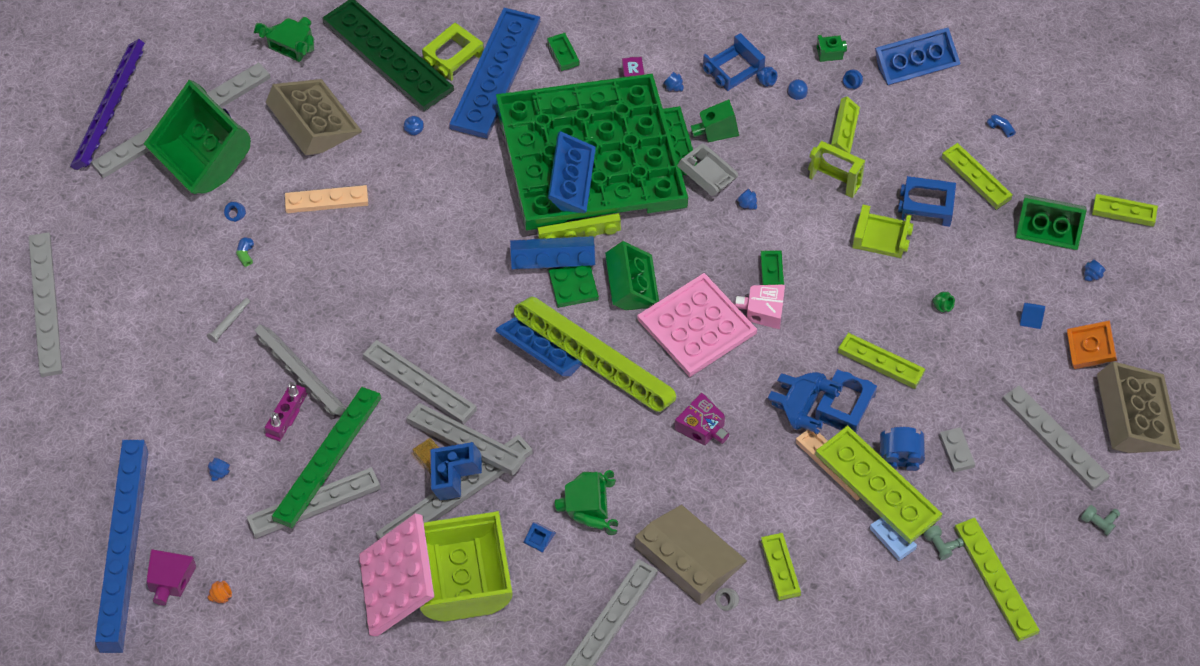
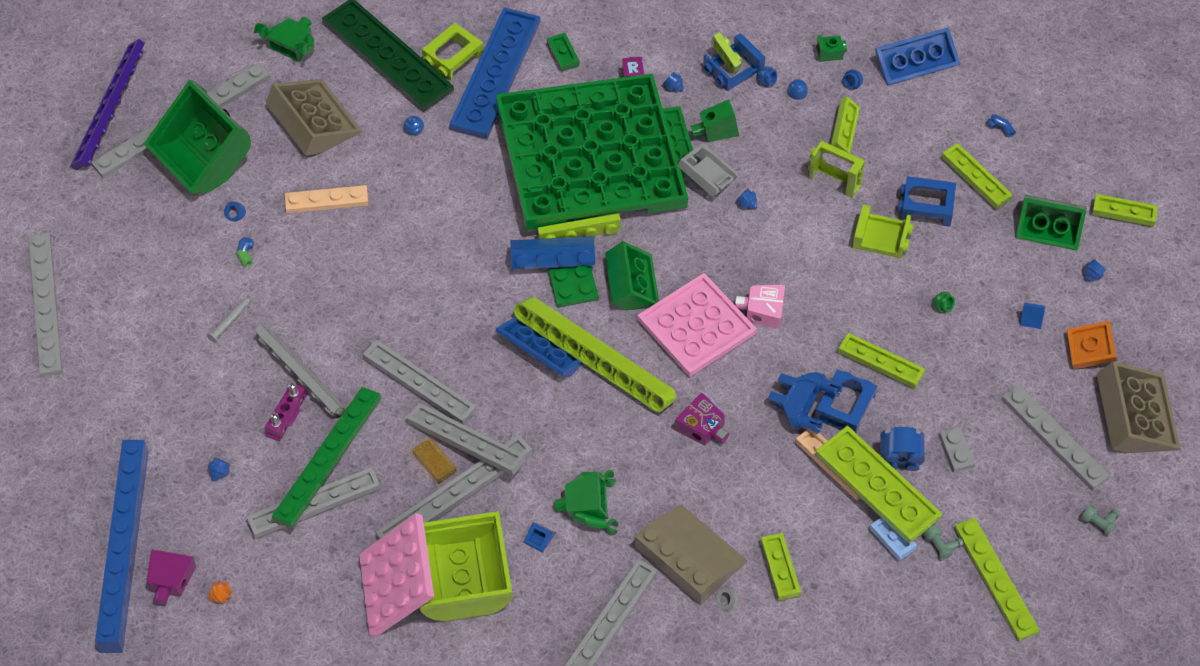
(449, 465): blue brick -> none
(571, 174): blue slope -> none
(723, 48): none -> lime plate
(772, 268): green plate -> none

